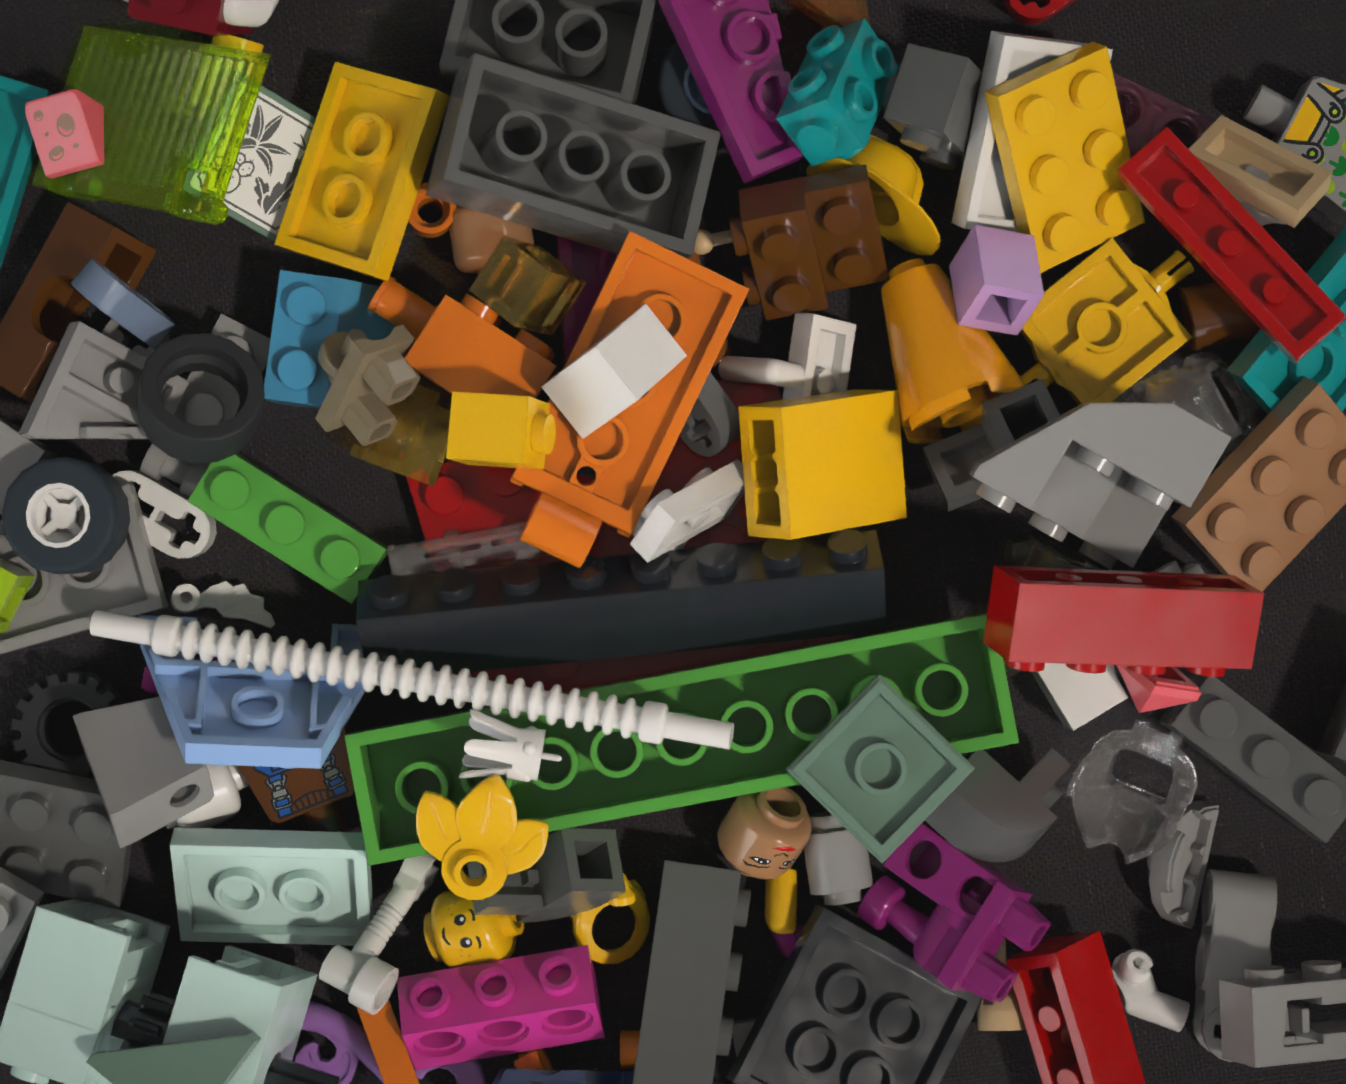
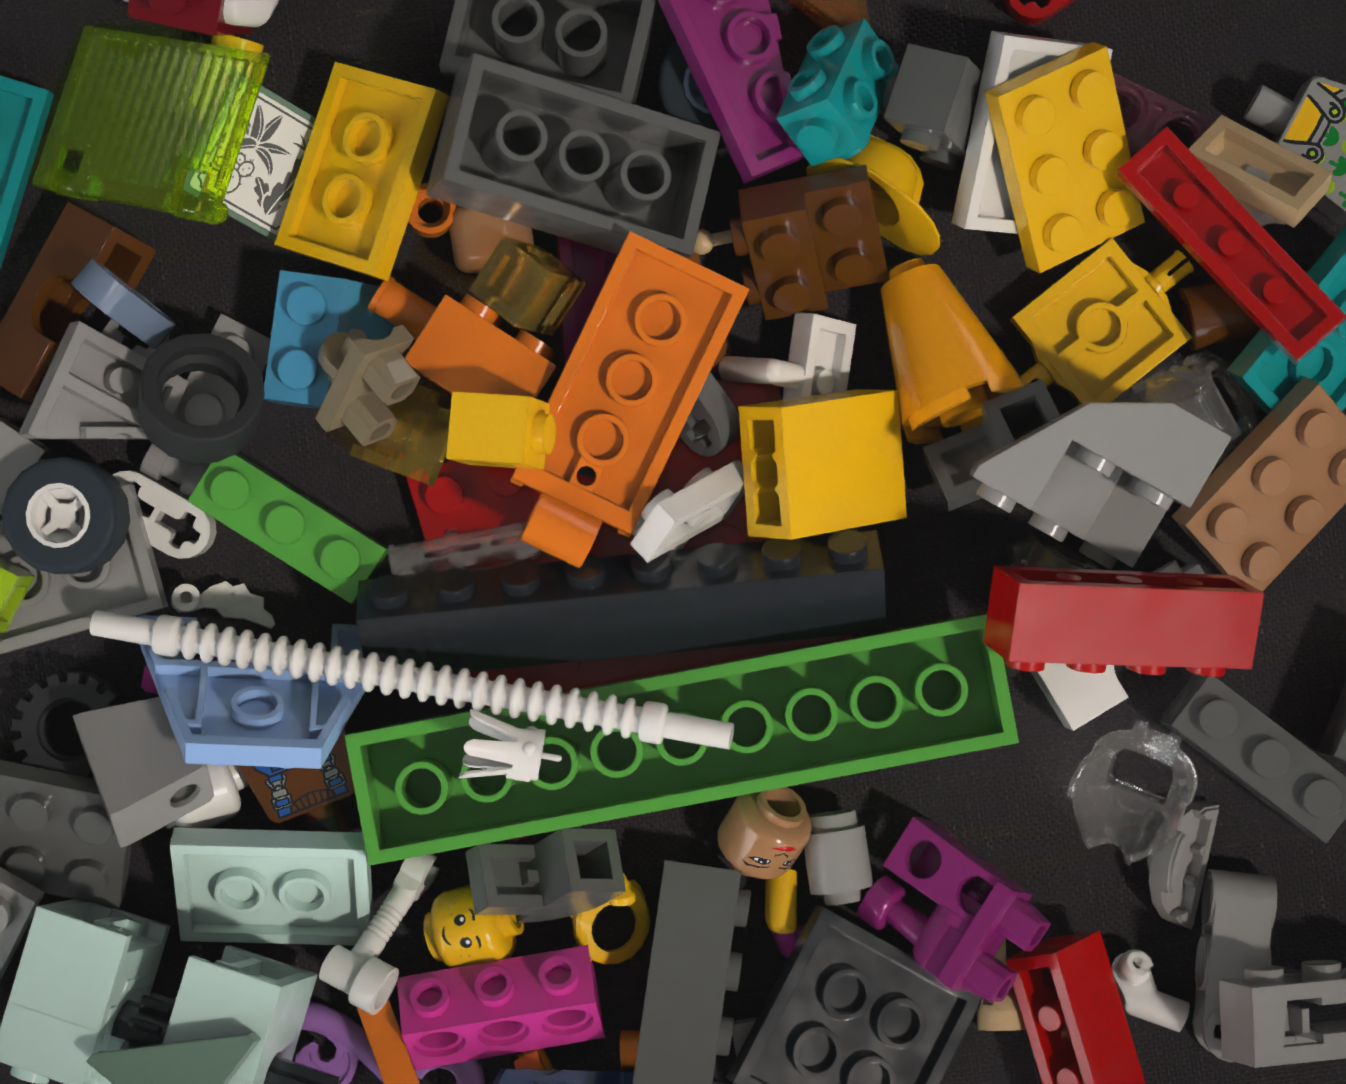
(67, 132): coral slope -> none
(481, 831): yellow plate -> none
(614, 371): white slope -> none
(880, 768): sand green tile -> none
(996, 280): lavender brick -> none
(997, 815): dark grey brick -> none
(1159, 691): coral slope -> none

